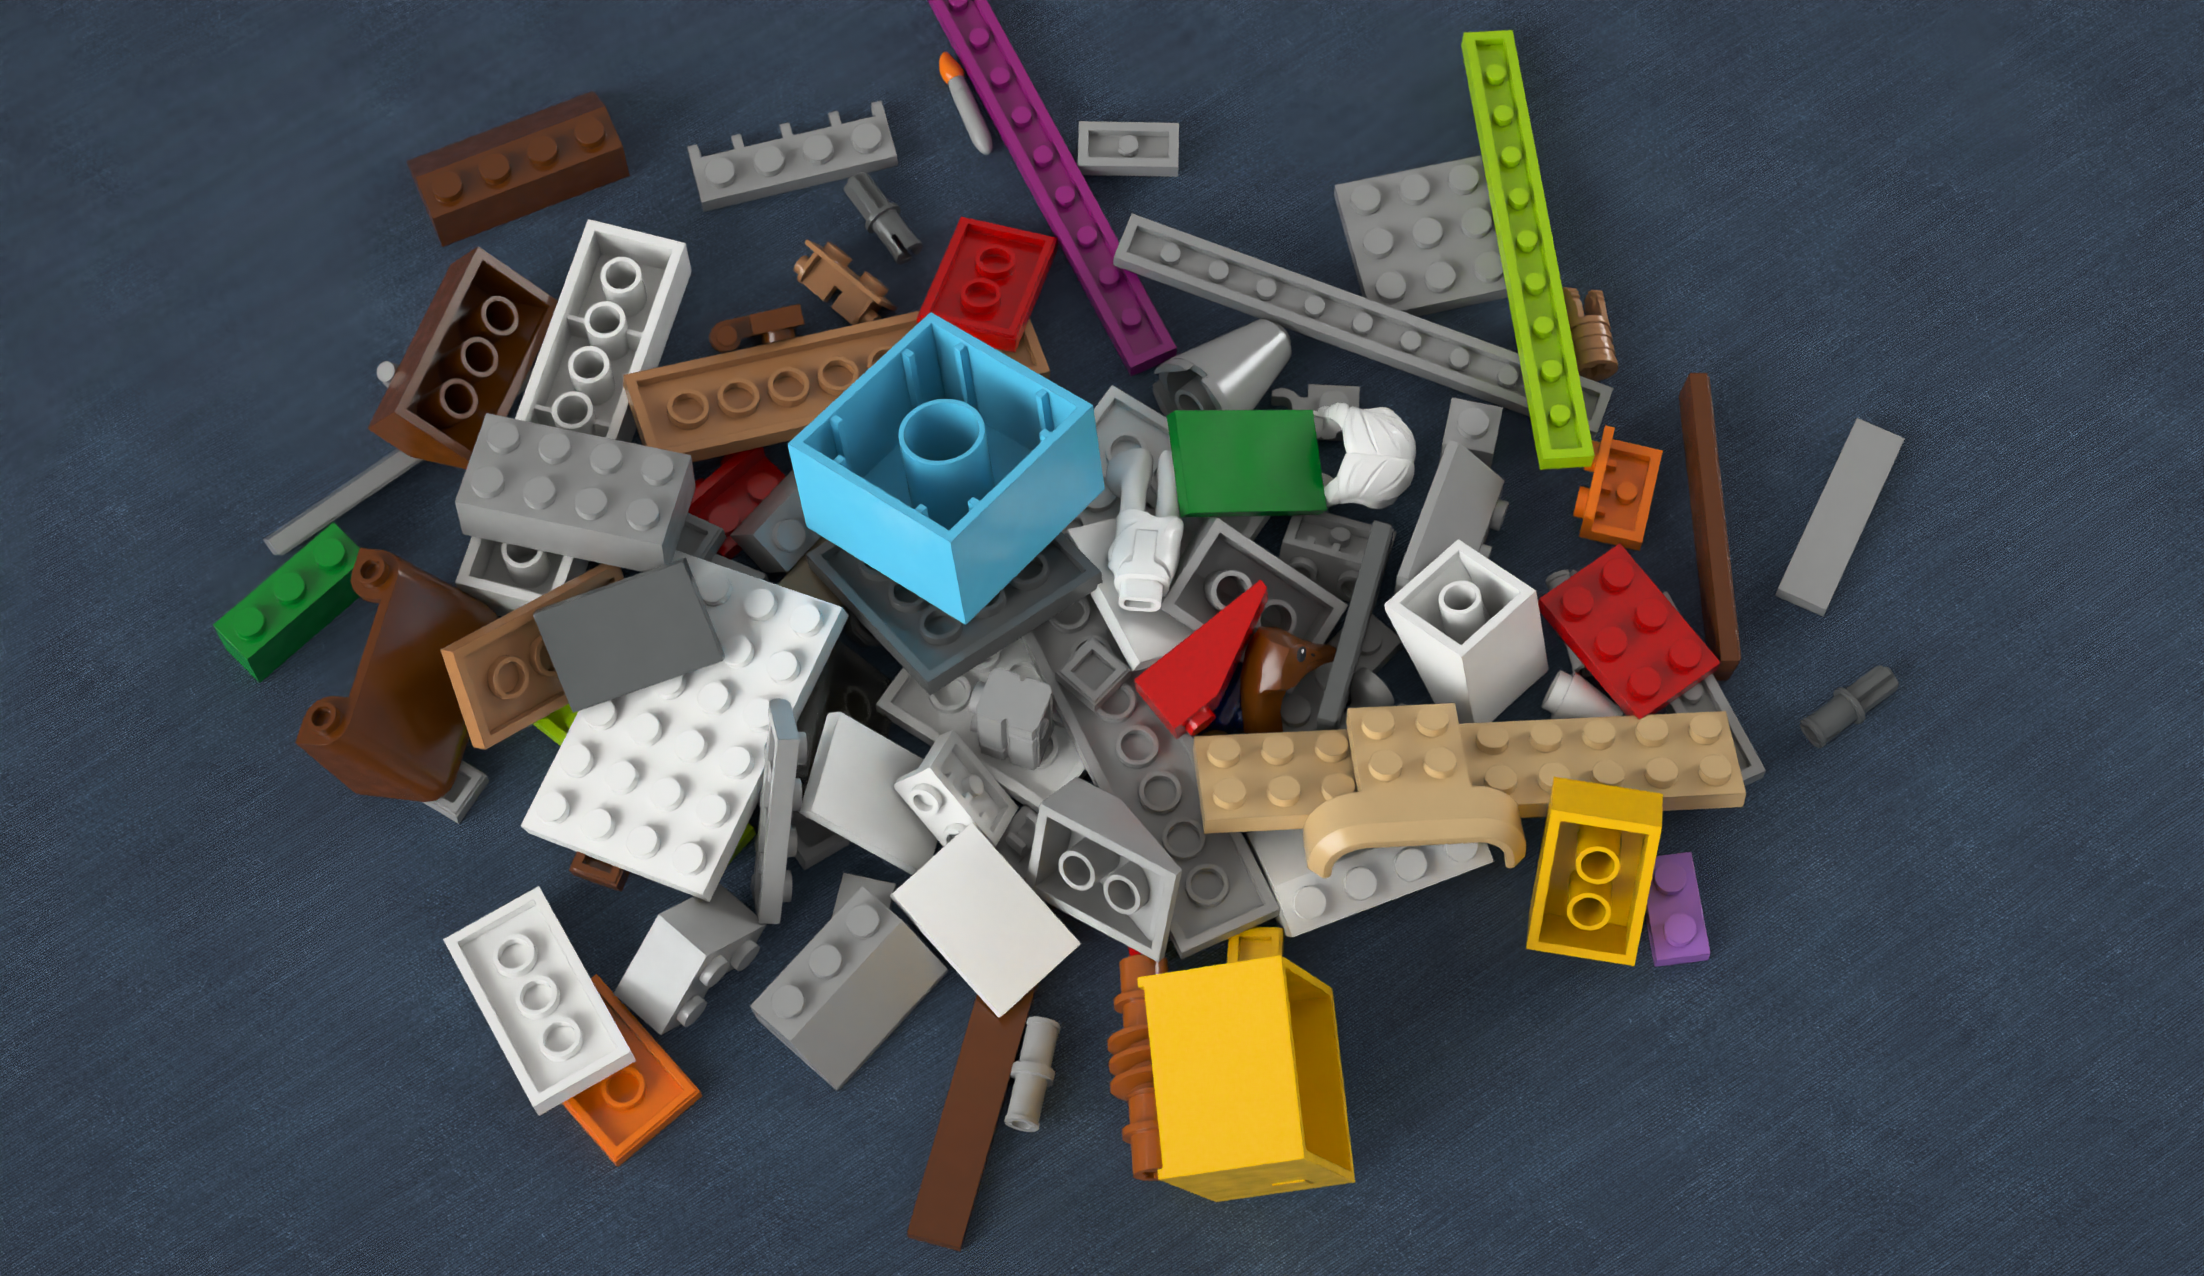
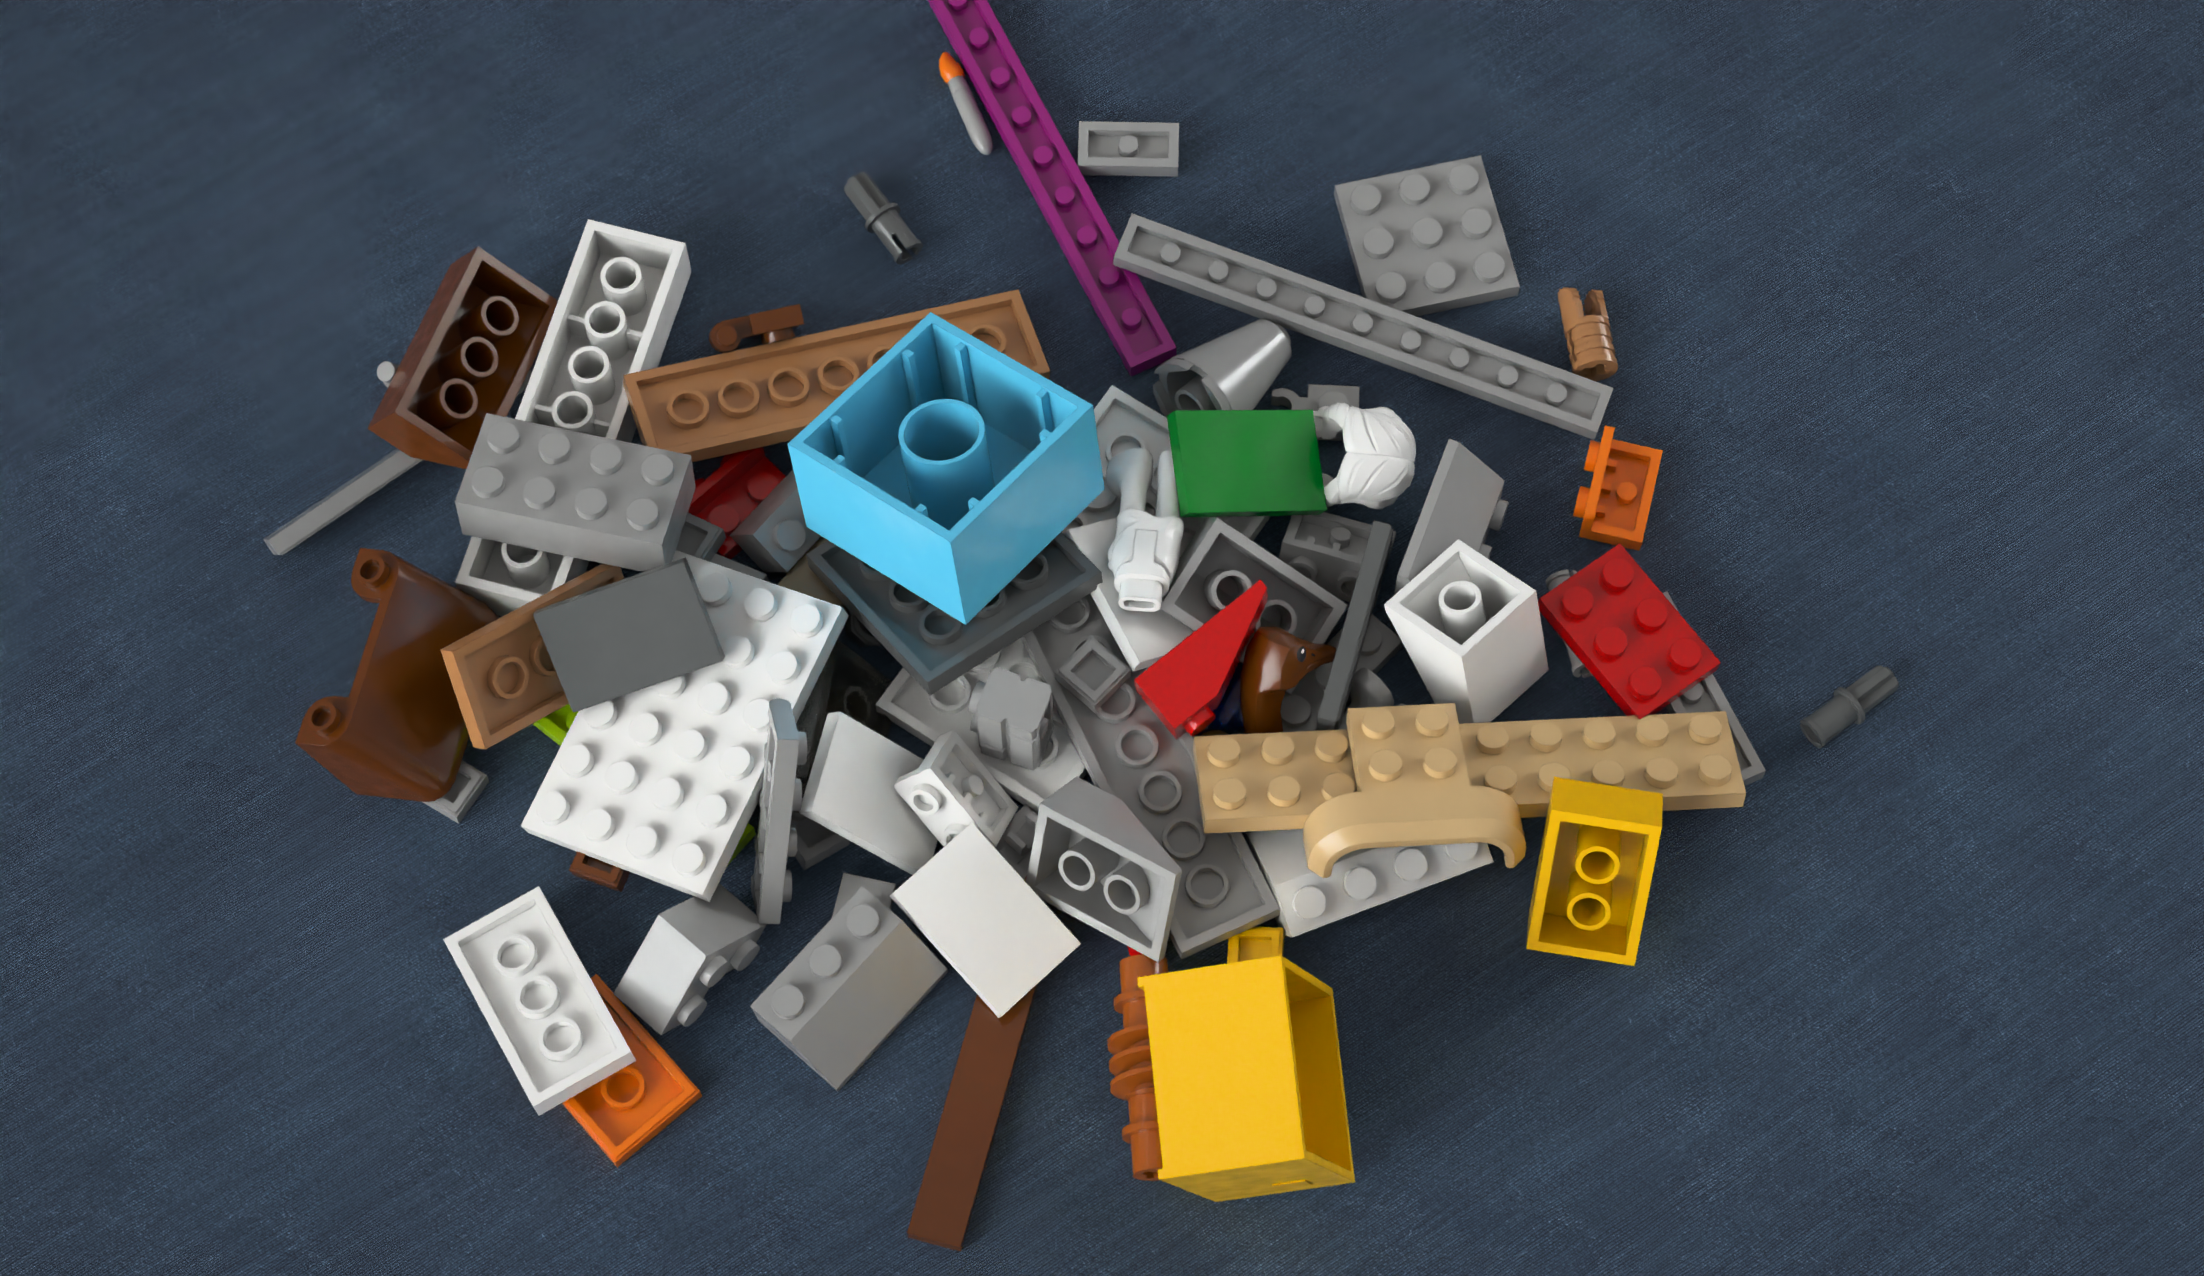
(291, 604): green brick -> none
(519, 168): reddish brown slope -> none
(793, 160): light grey hinge -> none
(828, 270): medium nougat hinge -> none
(990, 281): red tile -> none
(1032, 1074): light grey pin -> none
(1474, 427): light grey brick -> none
(1527, 251): lime plate -> none
(1576, 698): white cone -> none
(1675, 912): medium lavender plate -> none
(1709, 523): reddish brown tile -> none
(1839, 517): light grey tile -> none

